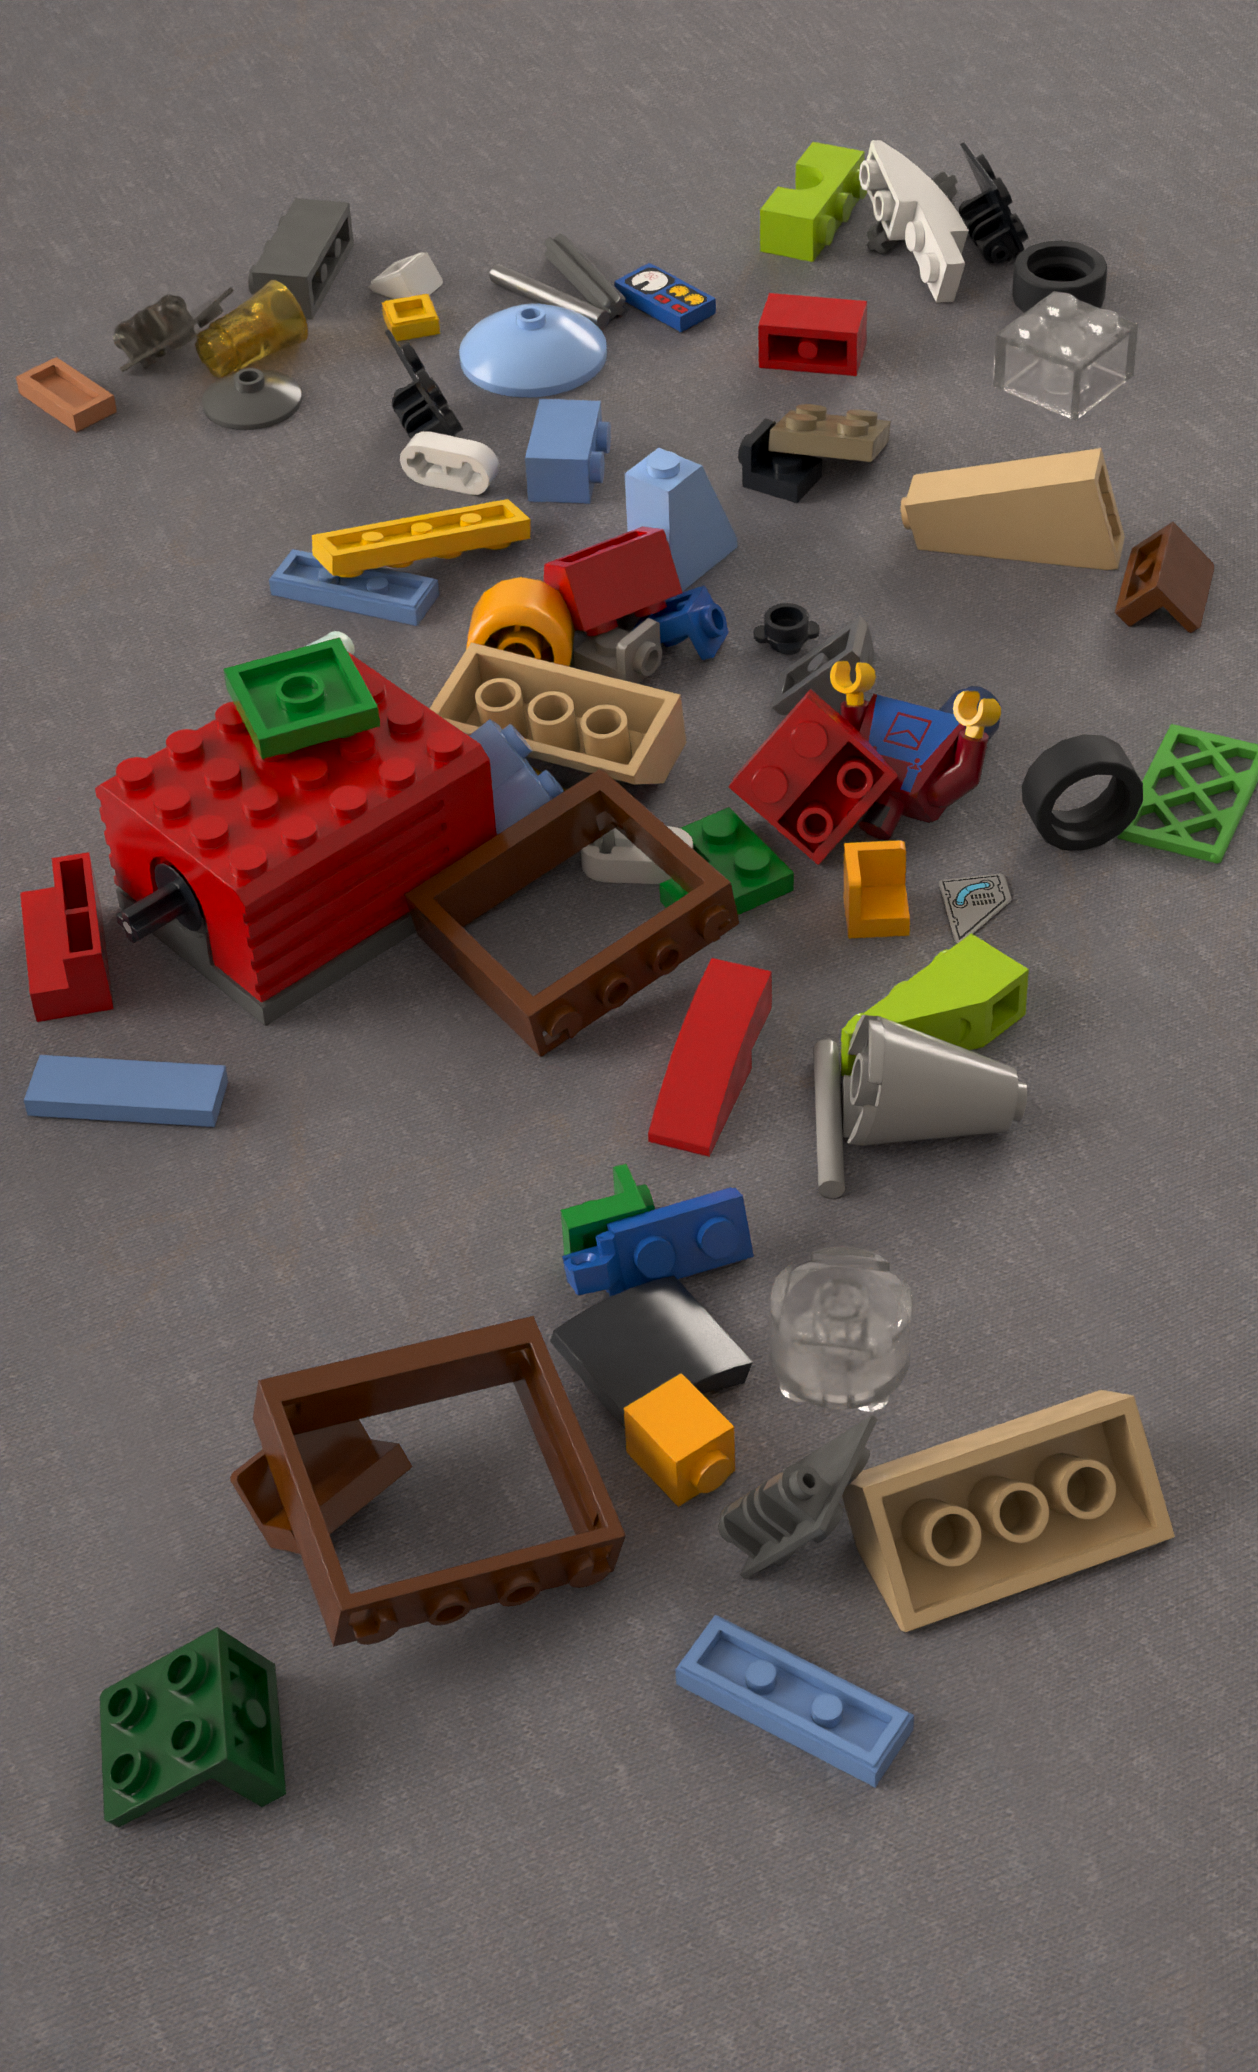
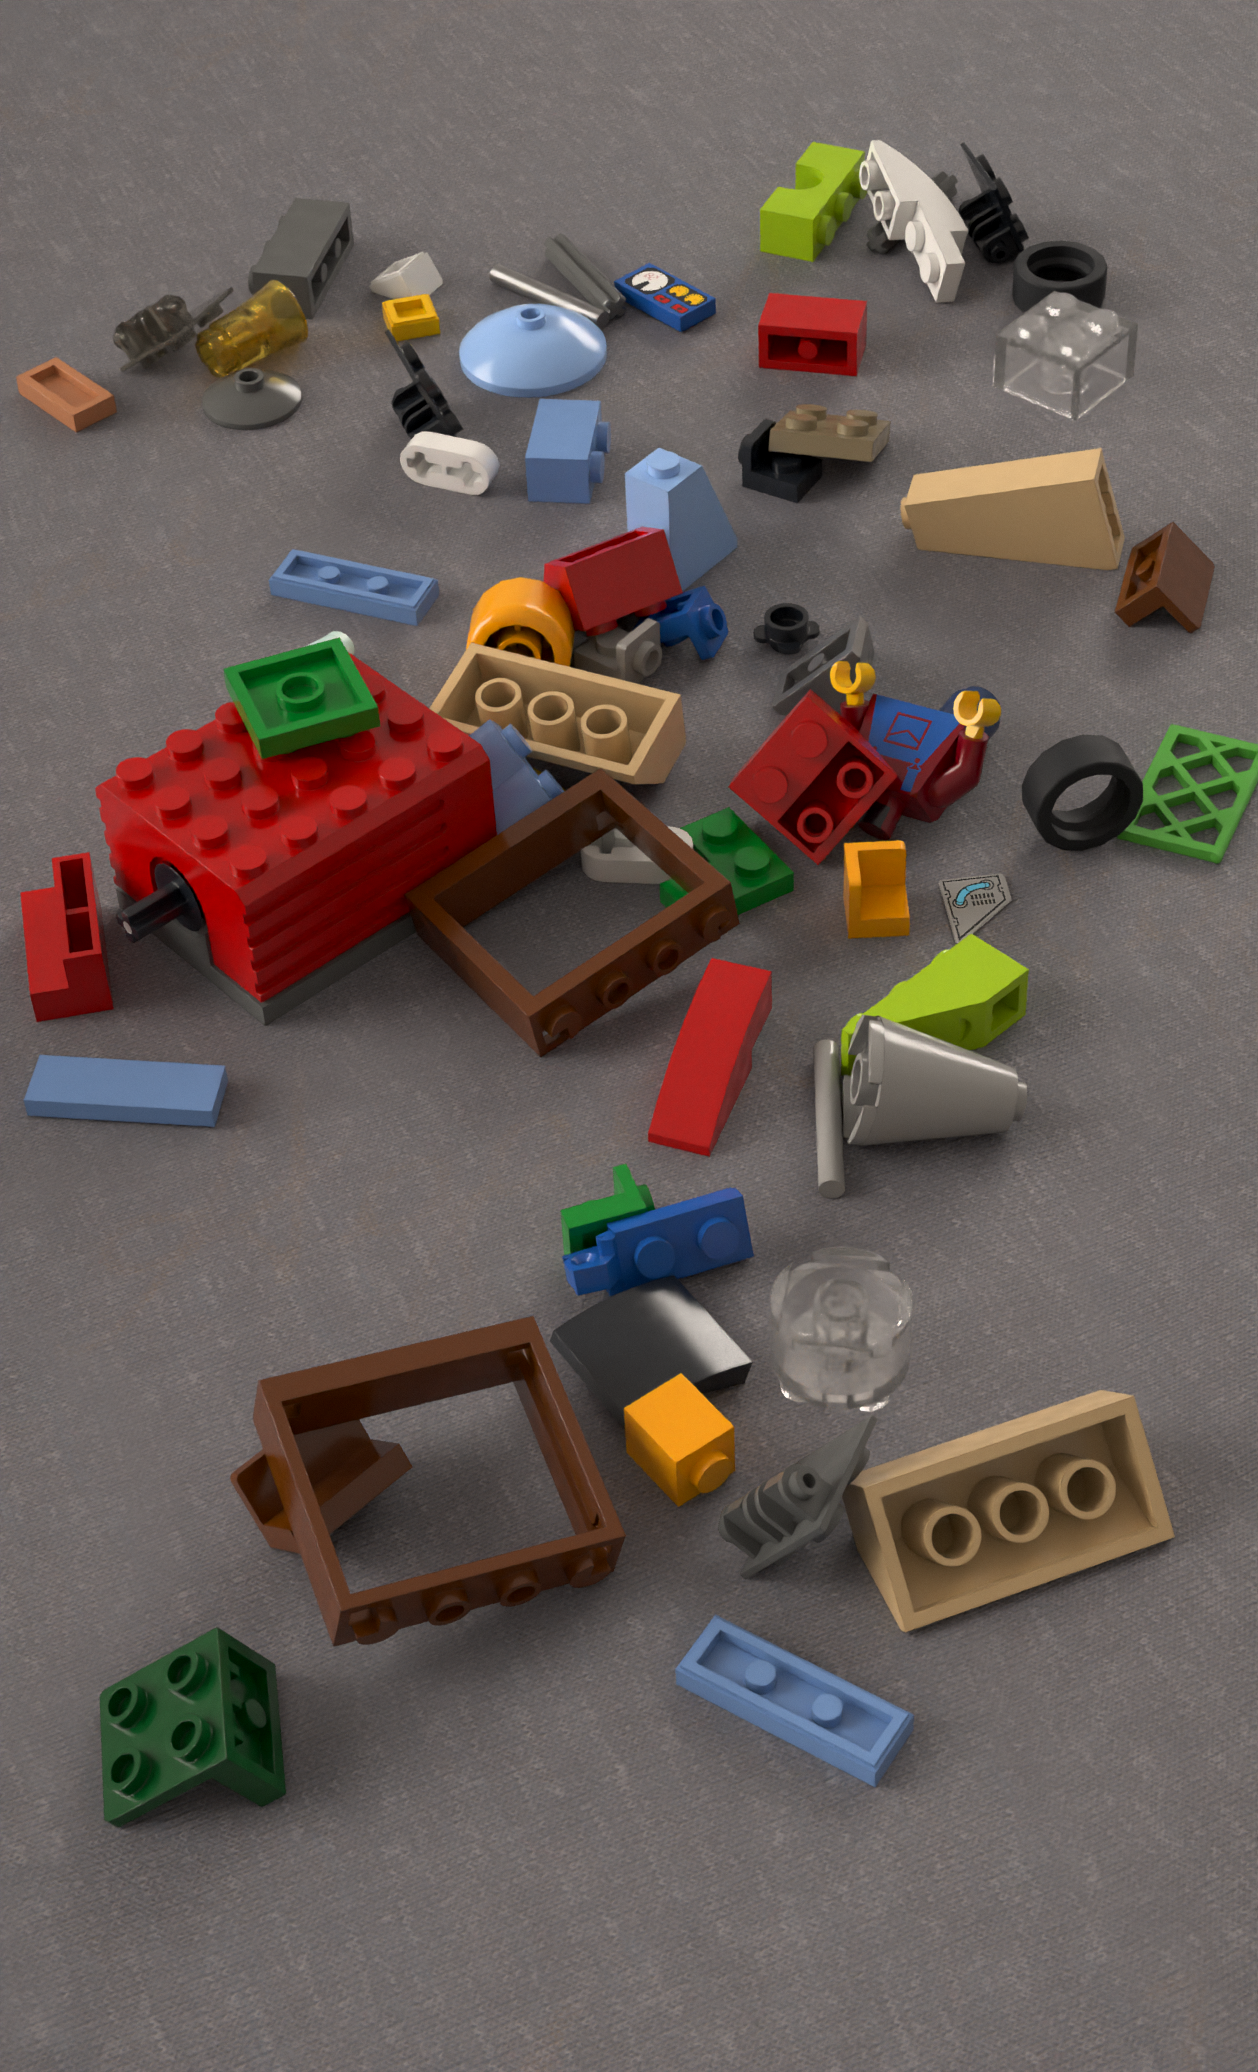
(420, 537): yellow plate -> none

